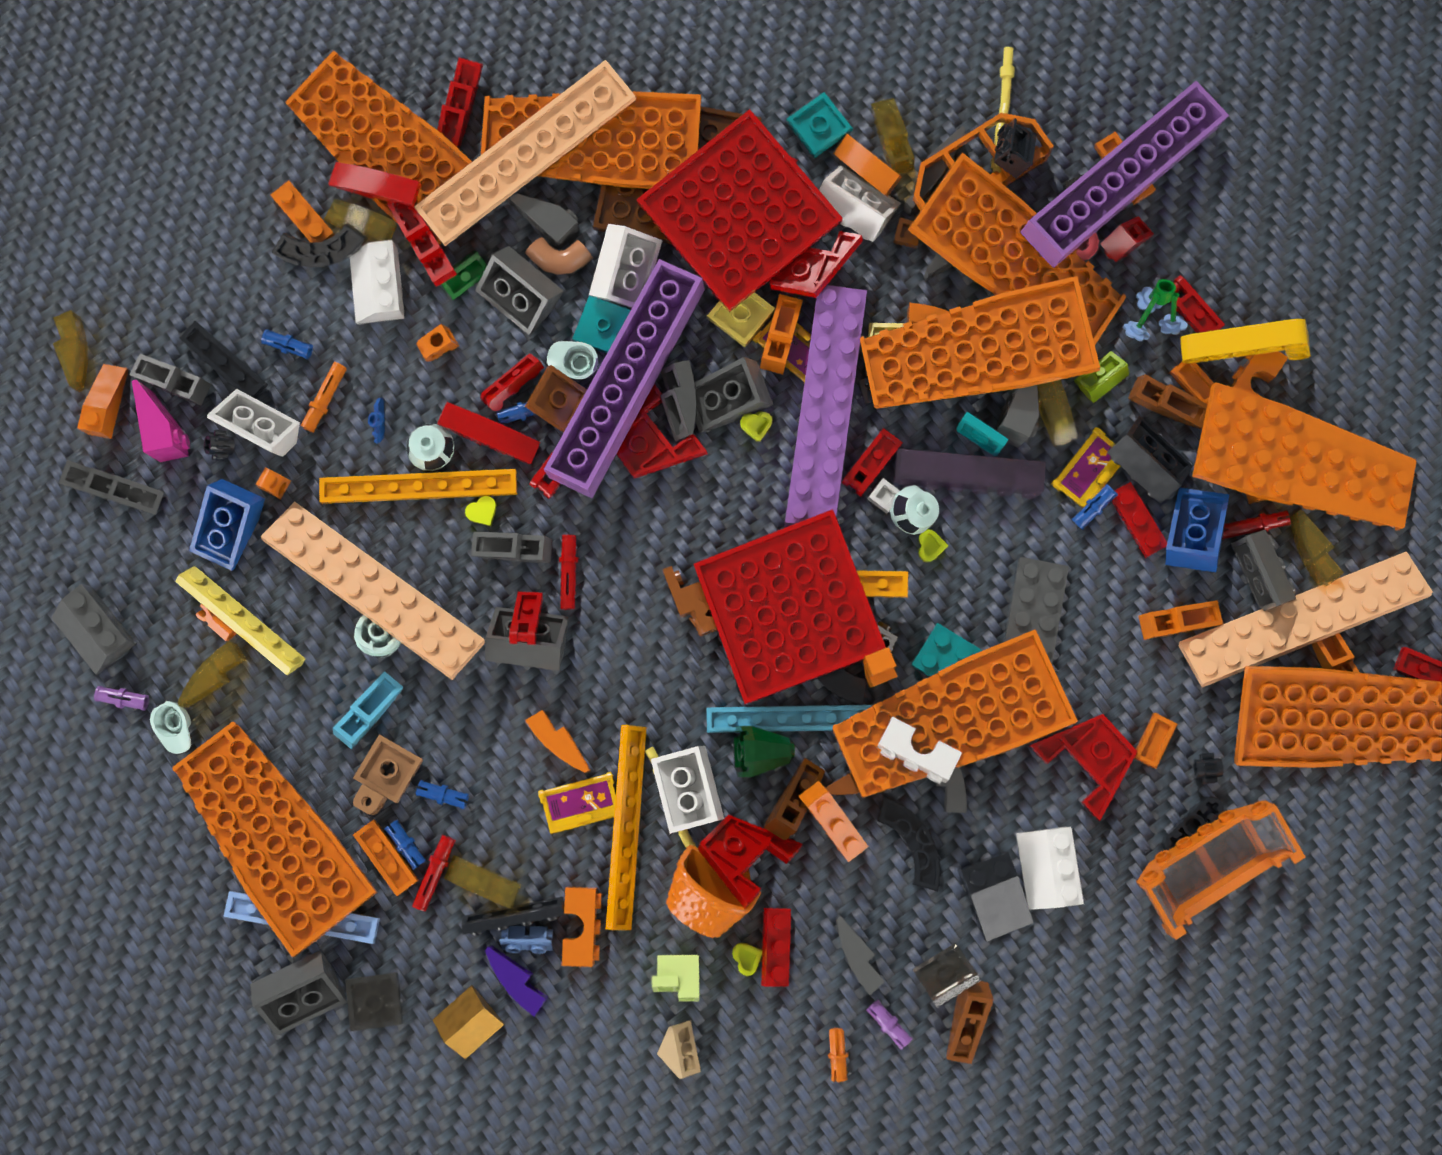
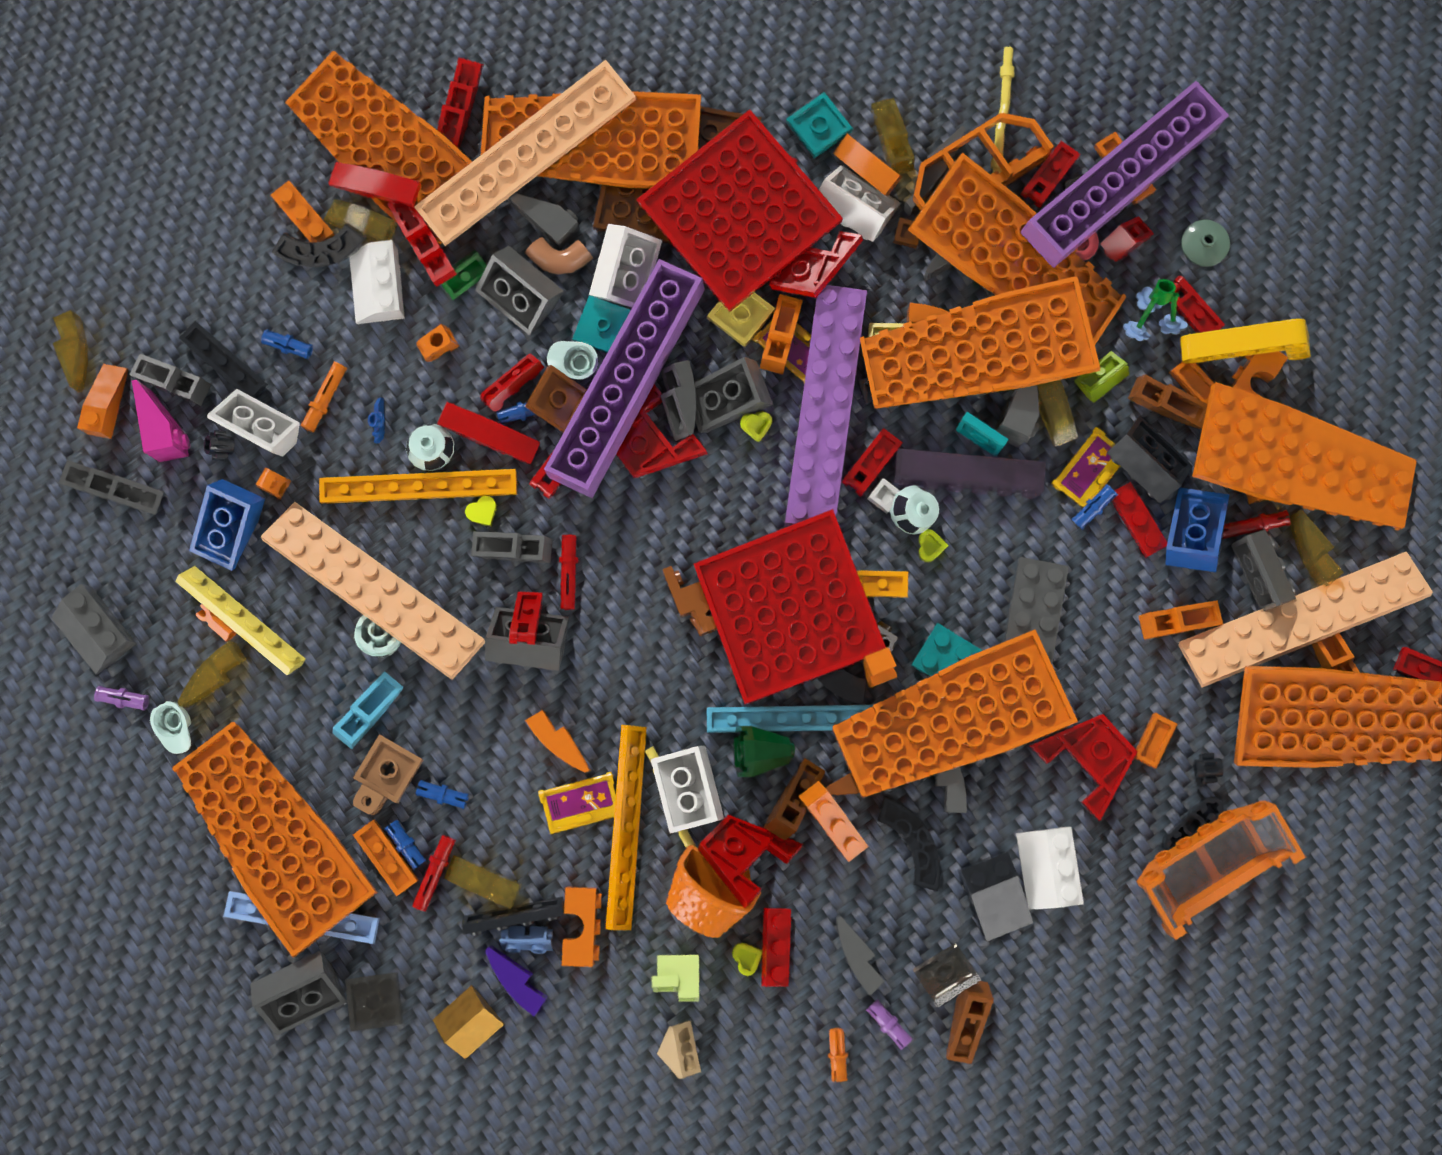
(937, 764): white arch -> none
(1015, 148): black hinge -> none
(1050, 173): none -> red plate
(1198, 250): none -> sand green dish

